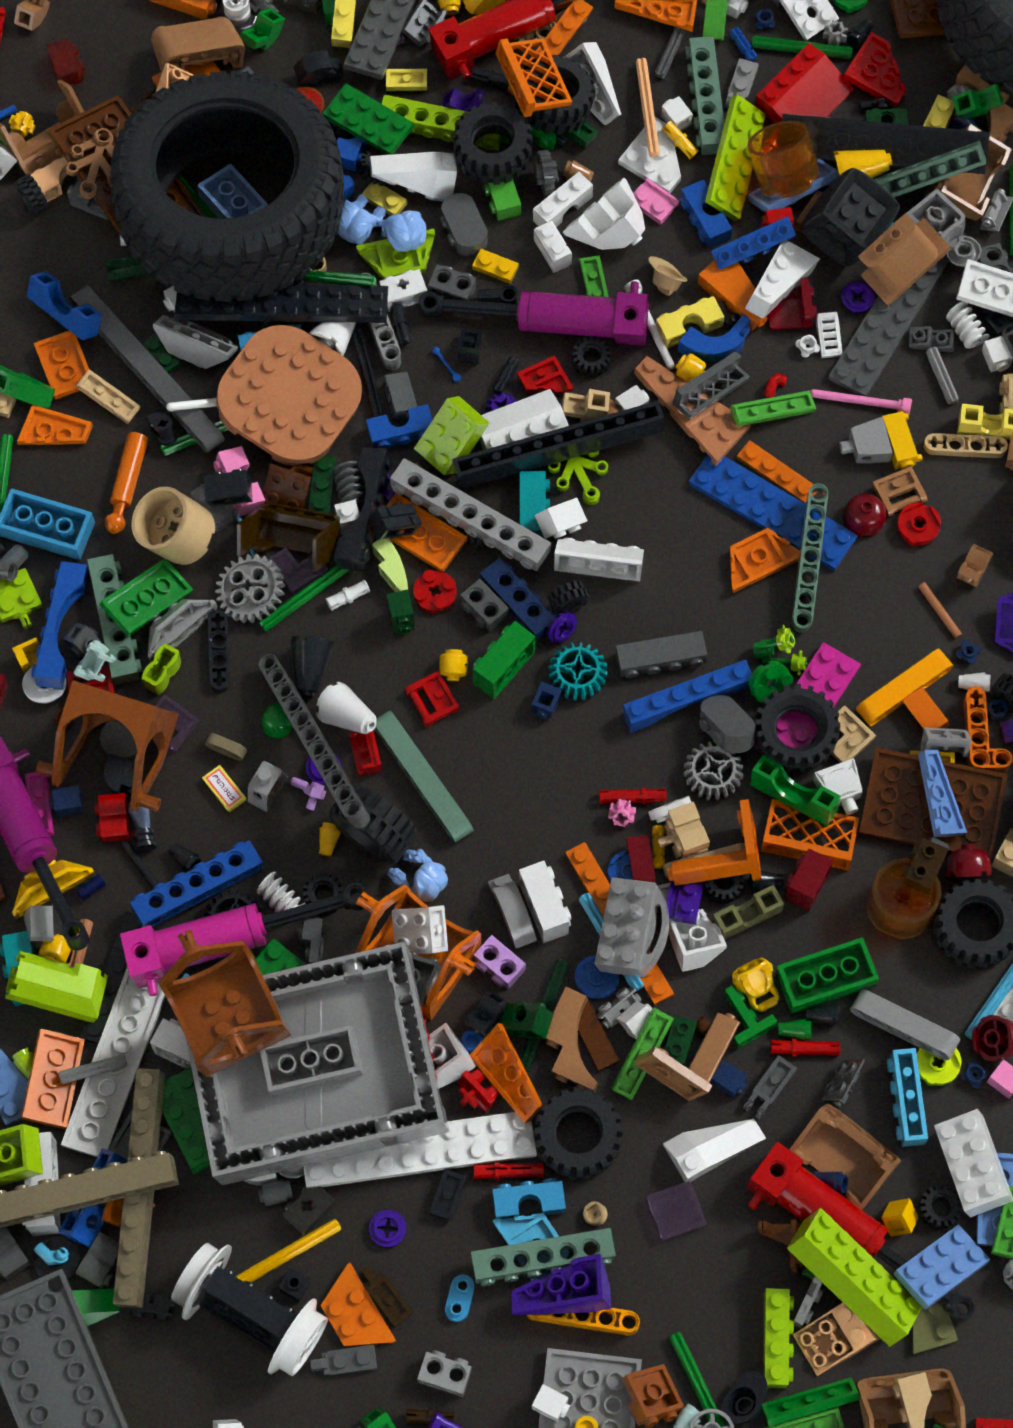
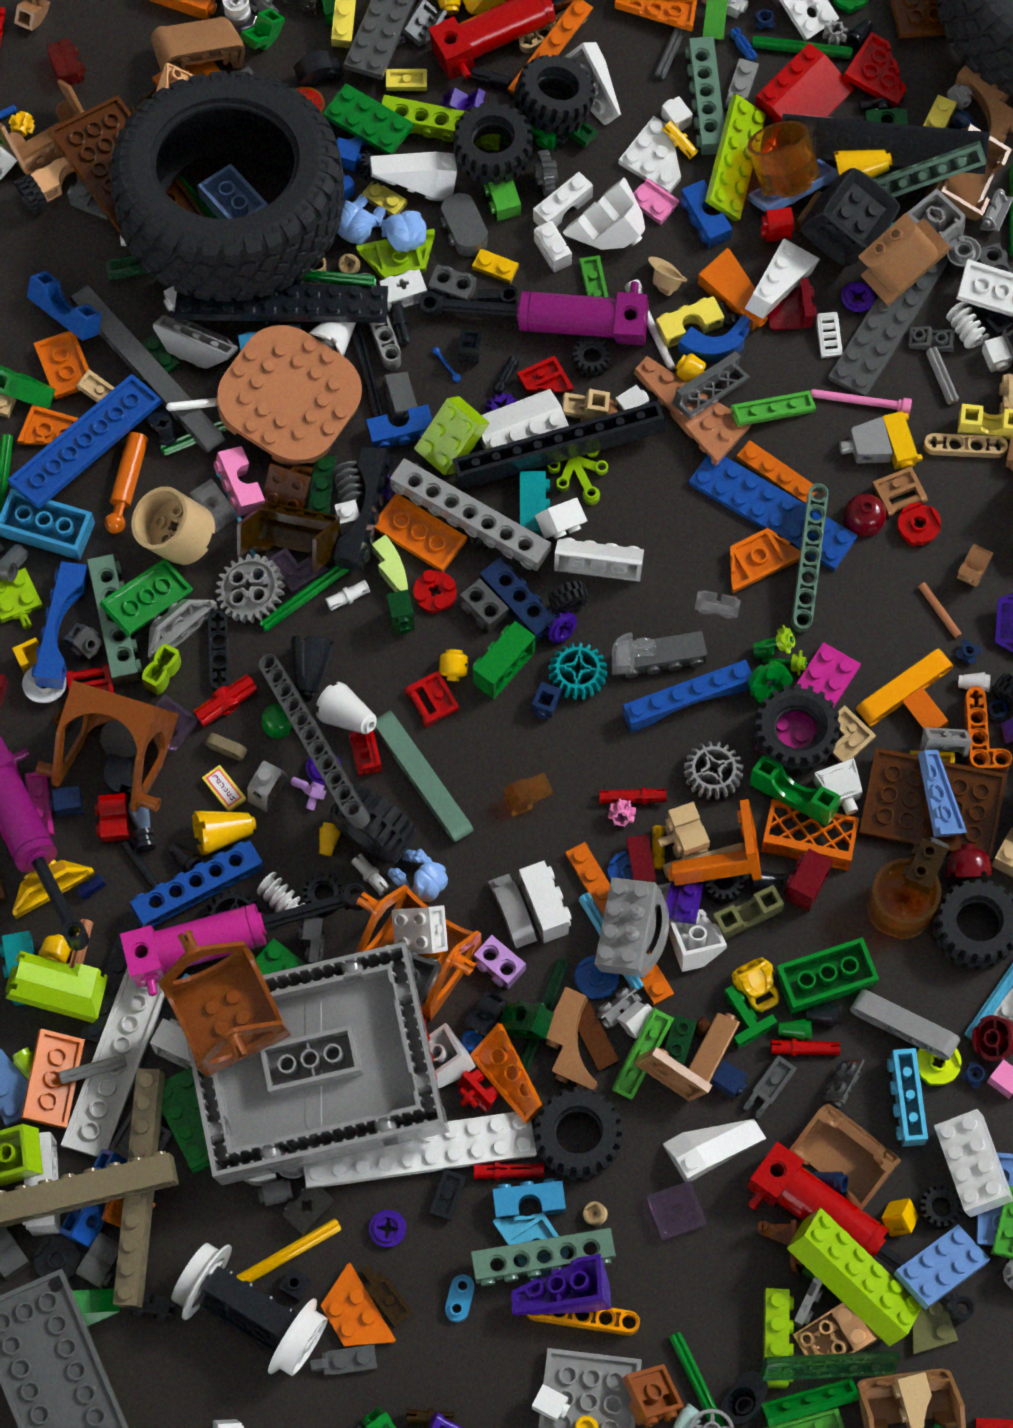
(39, 923): light grey slope -> none
(51, 1257): medium azure arm -> none
(84, 441): none -> blue plate
(93, 661): light aqua piece -> none
(95, 159): medium nougat plant -> none
(220, 829): none -> yellow cone
(225, 700): none -> red piece
(228, 488): black brick -> none
(349, 264): none -> tan tile
(370, 874): none -> white pin
(394, 521): black brick -> none
(442, 1379): light grey brick -> none
(516, 76): orange fence -> none
(523, 793): none -> clear orange brick
(574, 167): medium nougat cone -> none
(626, 649): none -> clear brick
(647, 107): light nougat axle -> none
(661, 813): white plate -> none
(707, 604): none -> clear hinge
(727, 724): dark grey brick -> none
(753, 243): blue bracket -> none
(772, 383): red arm -> none
(807, 340): white plate -> none
(829, 1365): none -> clear green plate
(977, 103): green brick -> none

